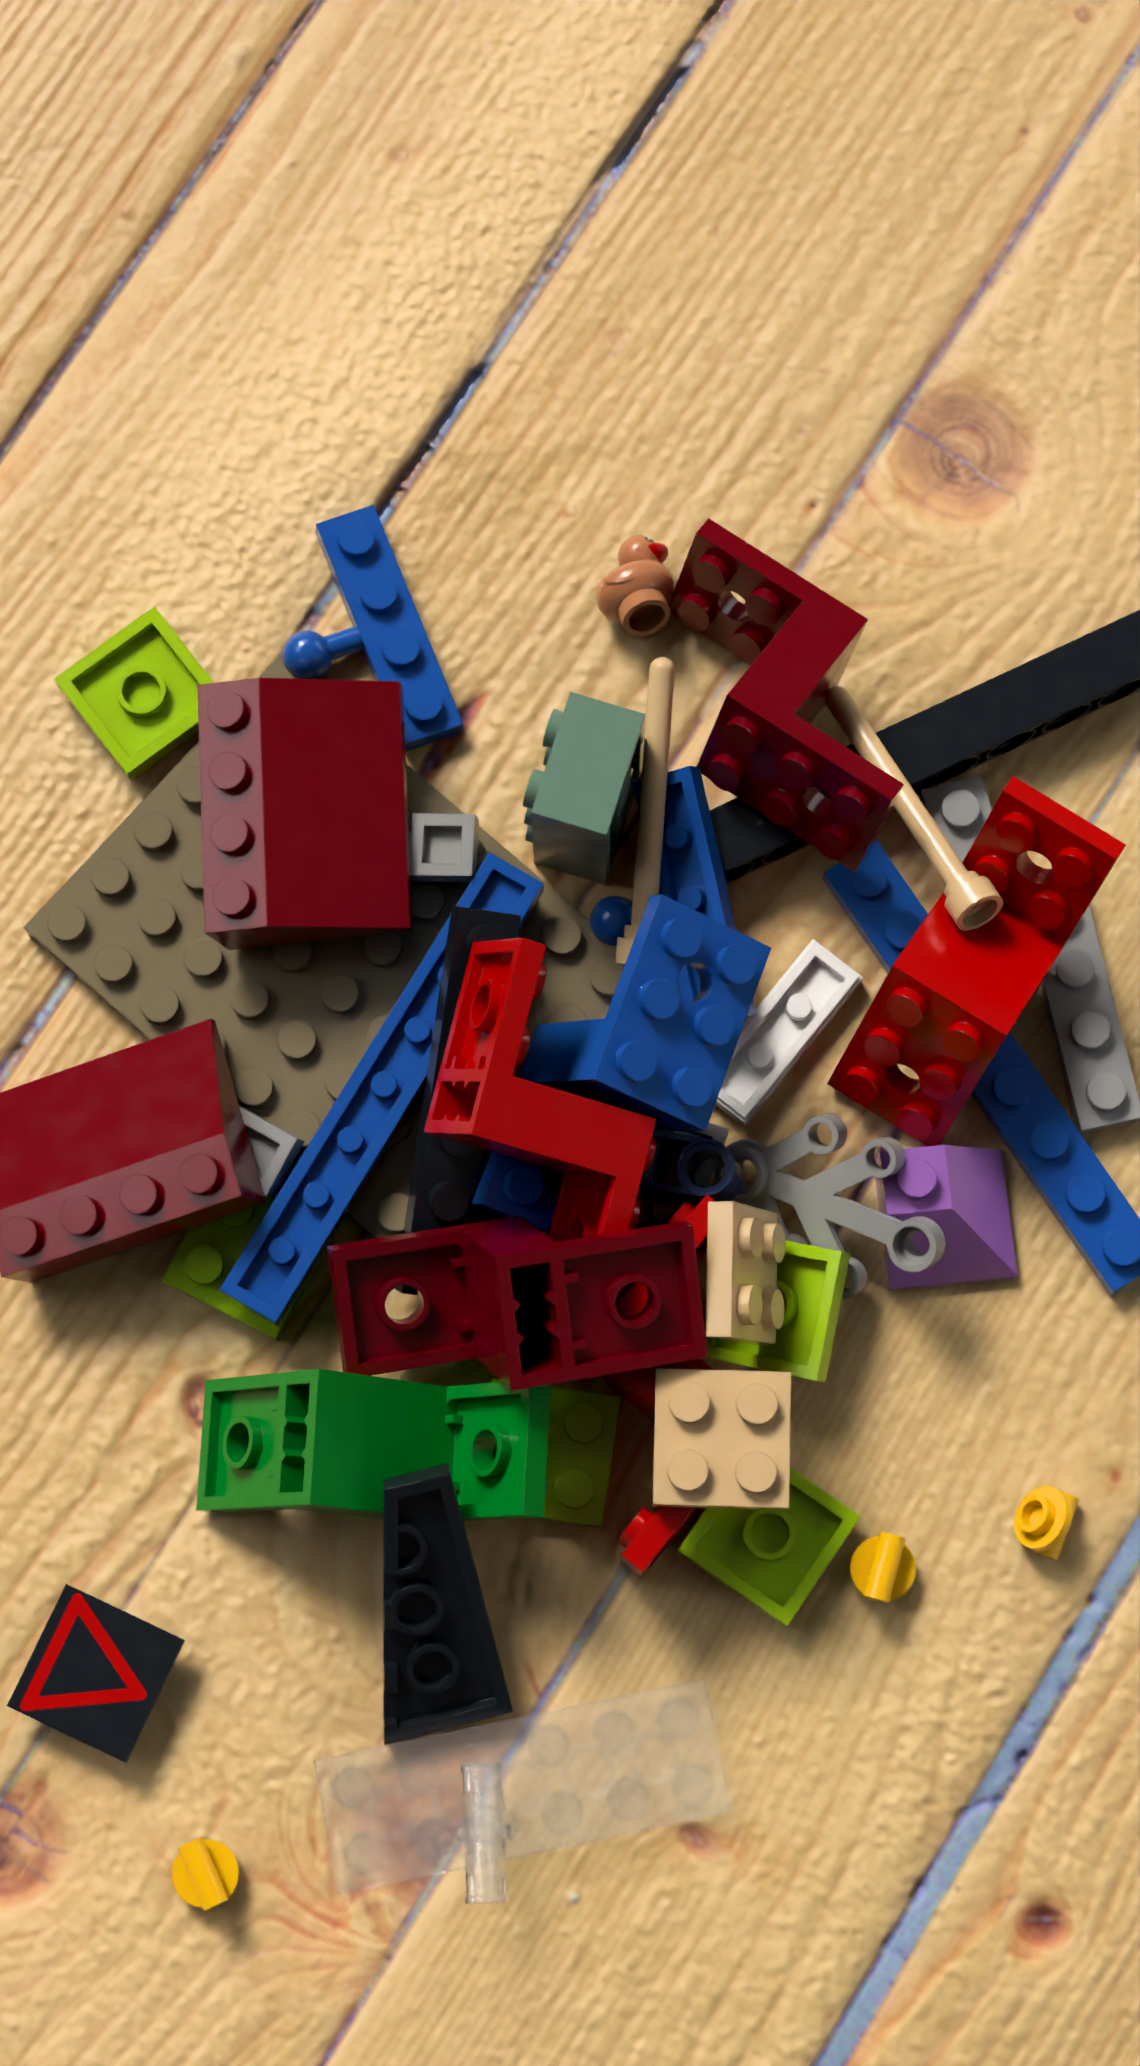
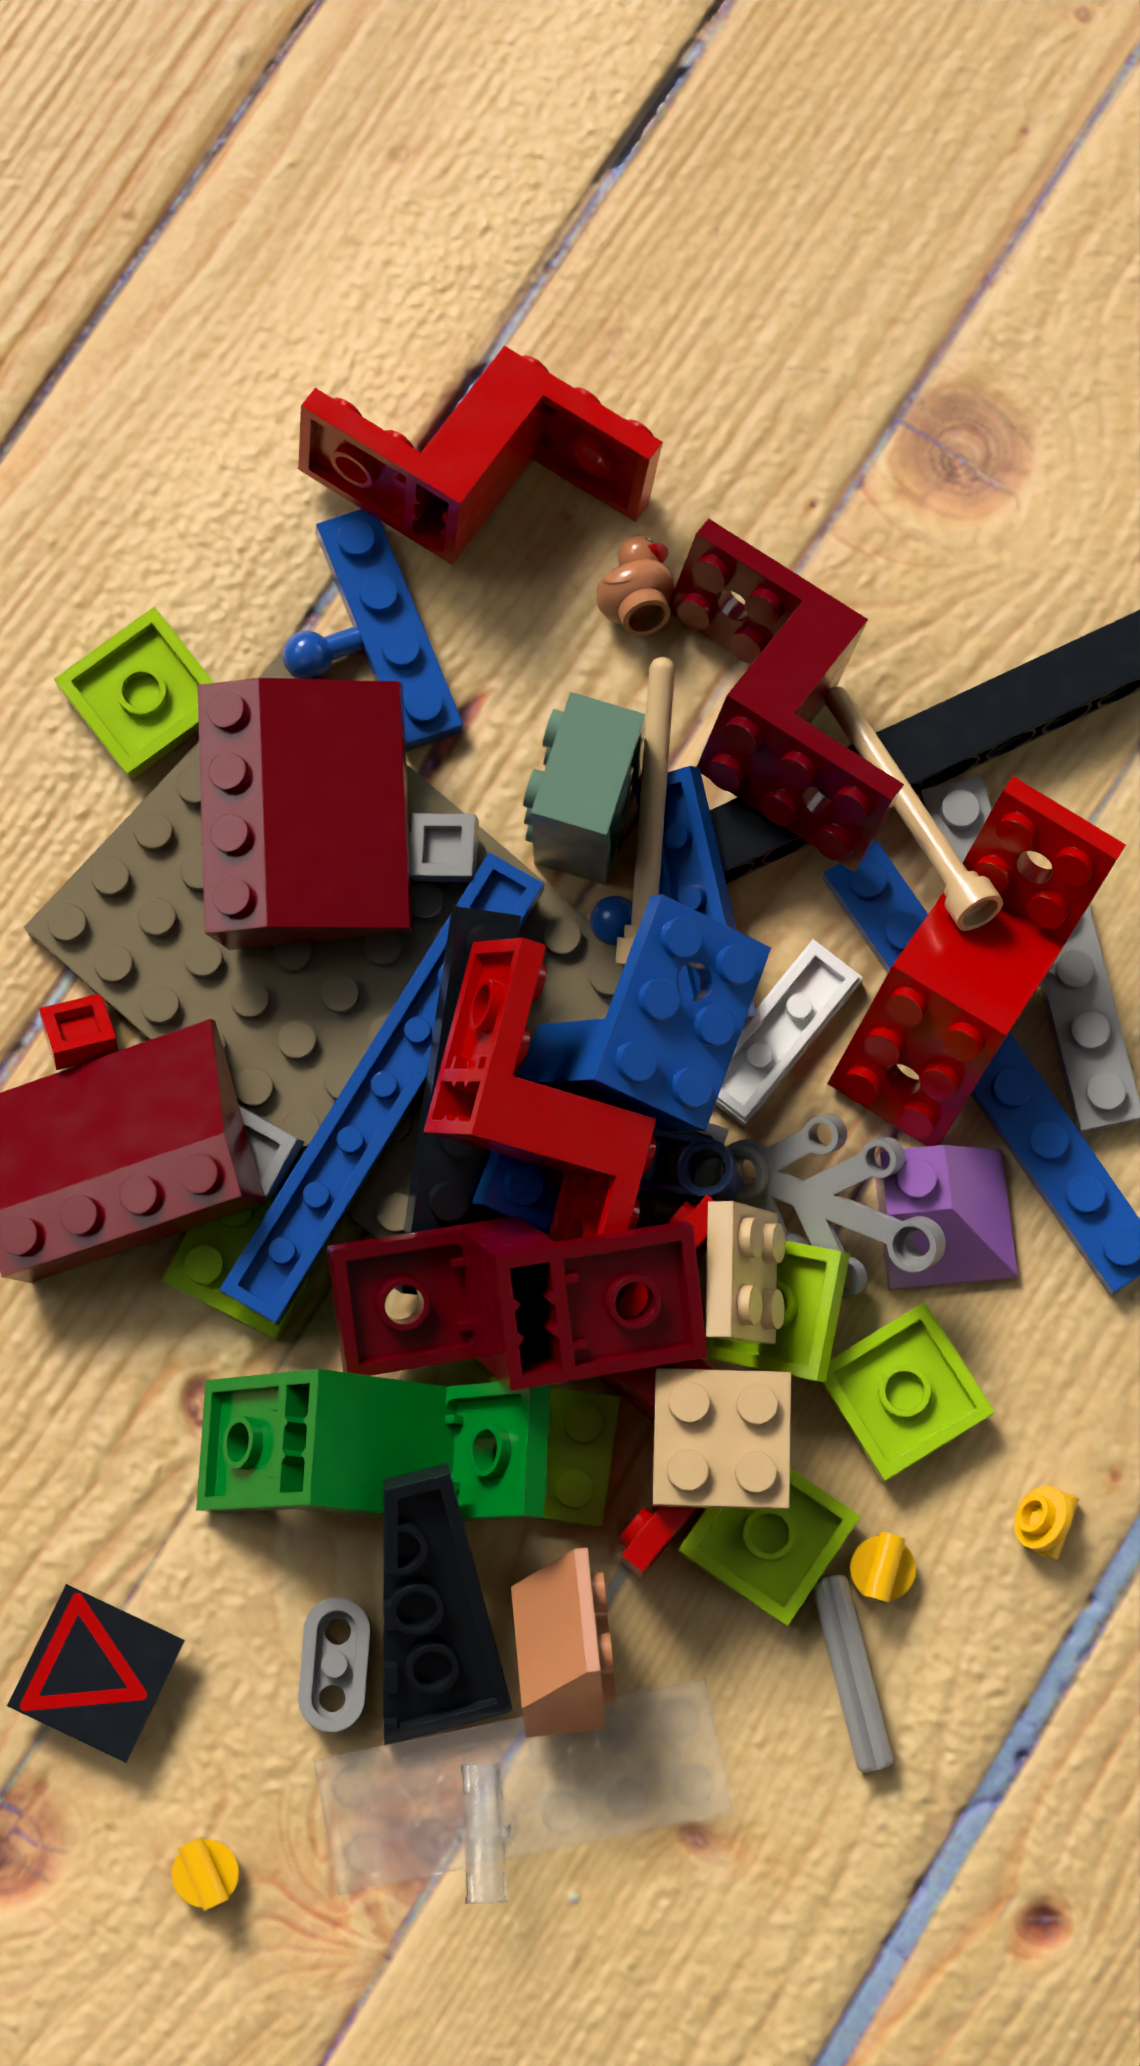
(78, 1031): none -> red plate
(334, 1665): none -> light grey plate
(478, 454): none -> red bracket
(563, 1647): none -> nougat slope
(852, 1674): none -> light grey axle
(904, 1392): none -> lime plate

